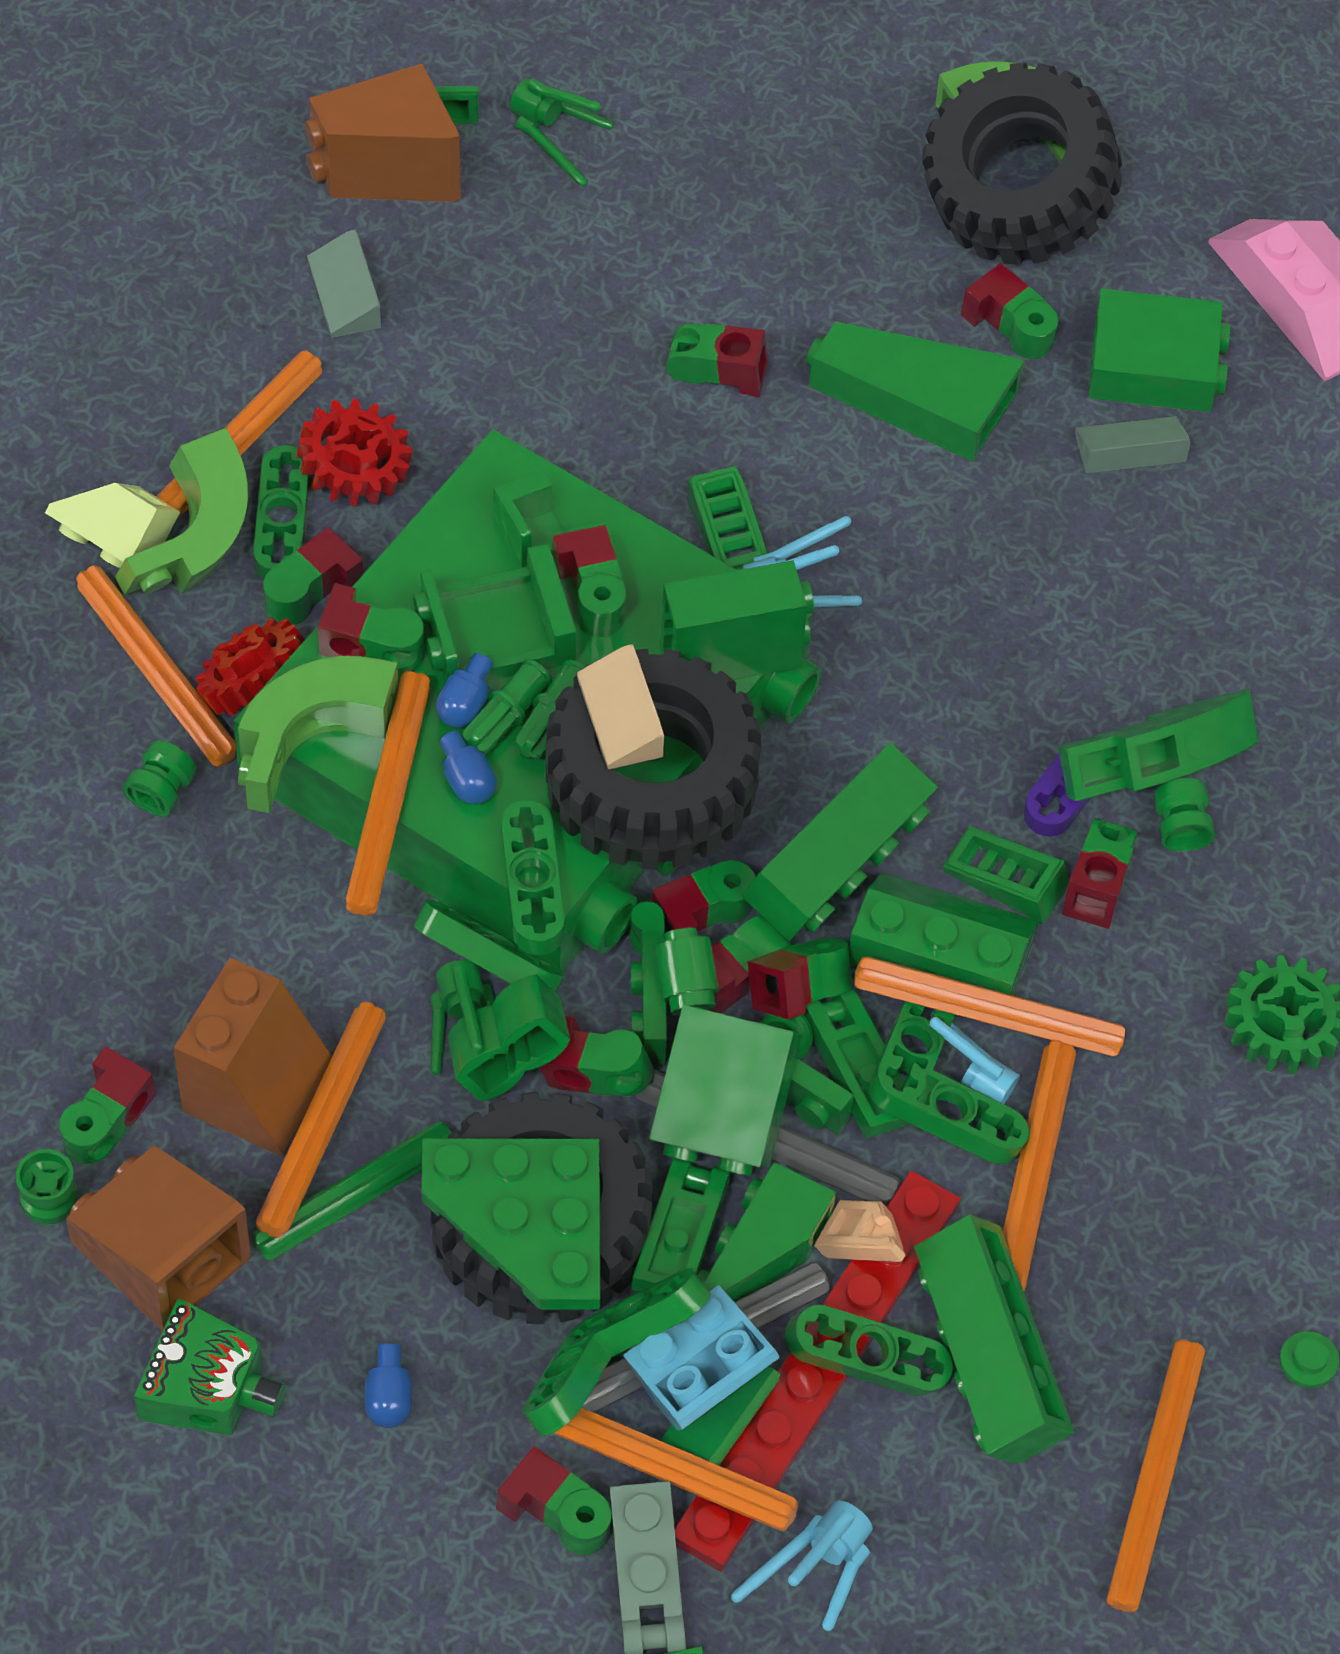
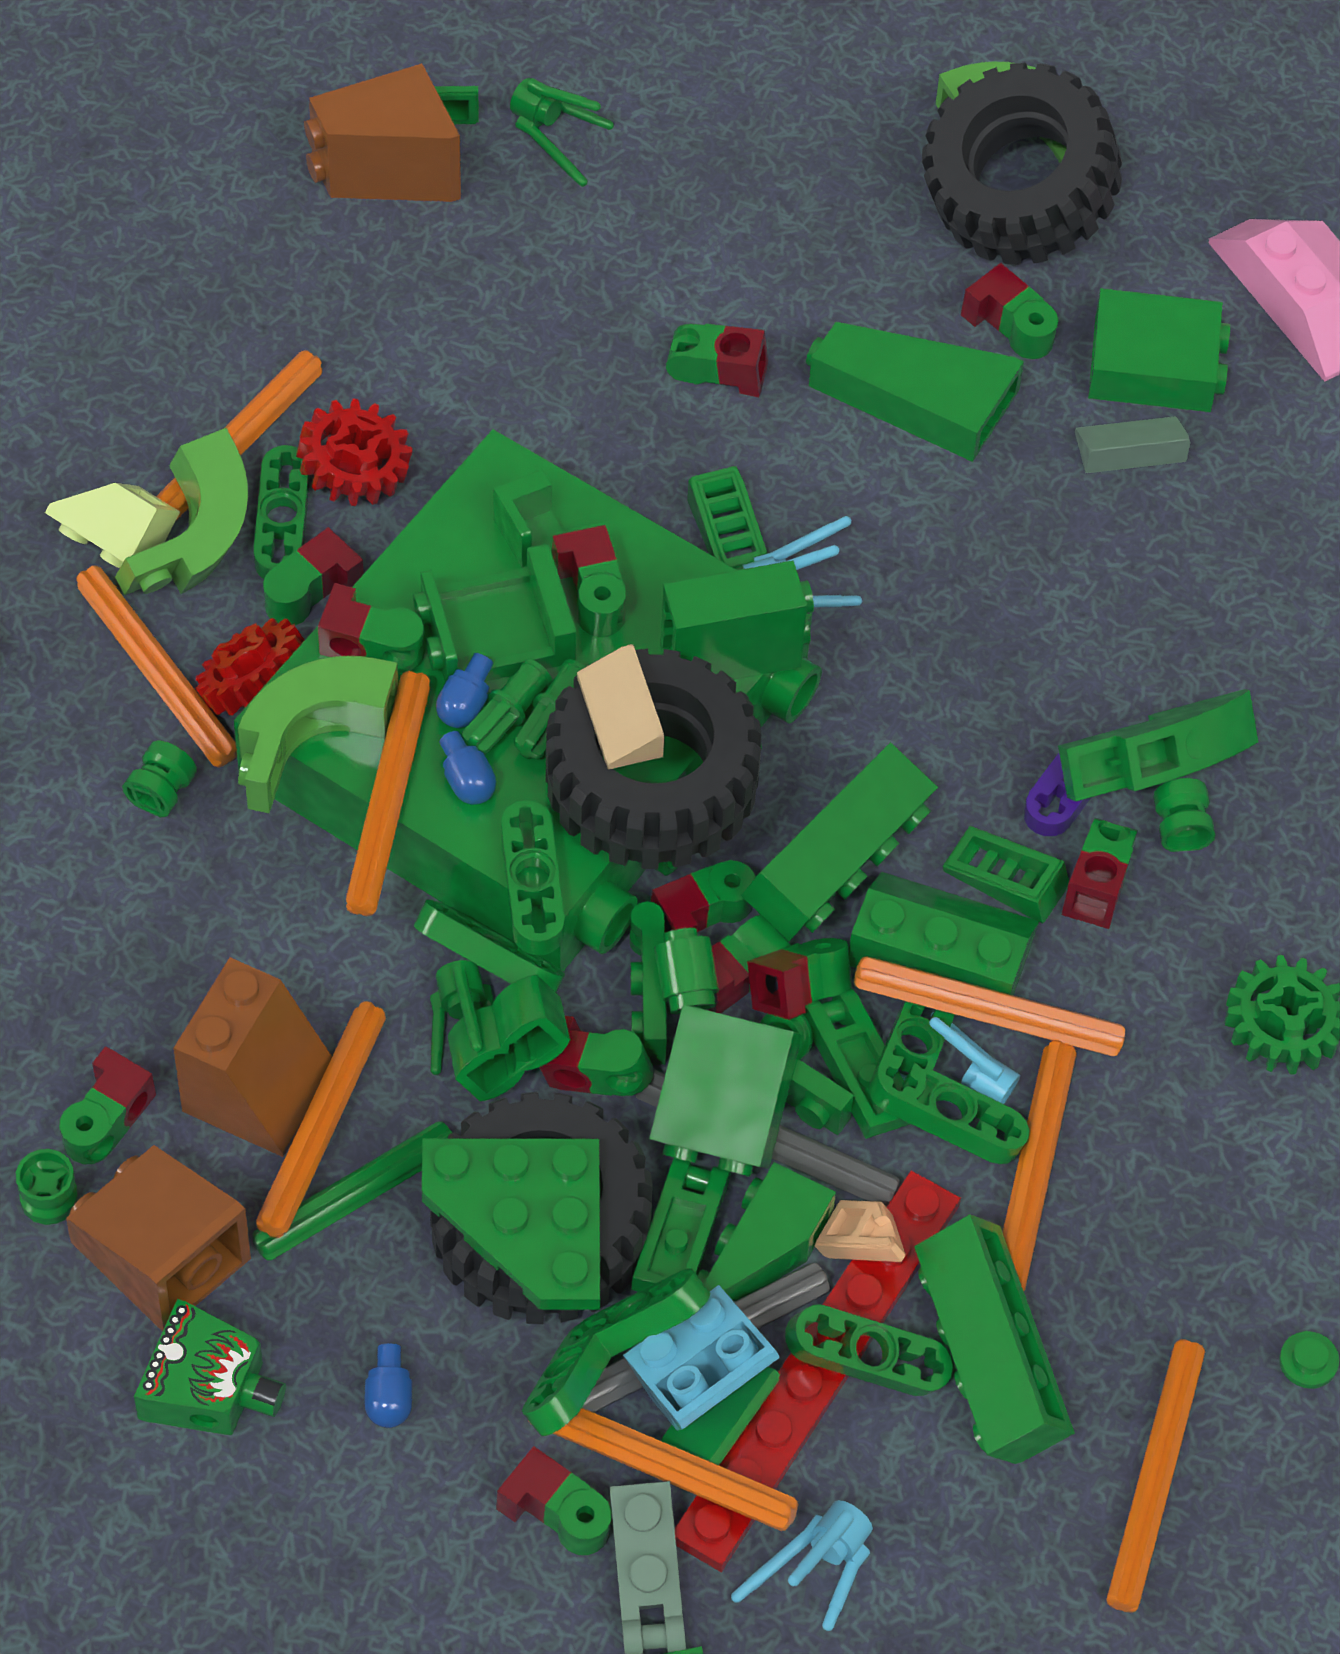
(345, 286): sand green slope -> none

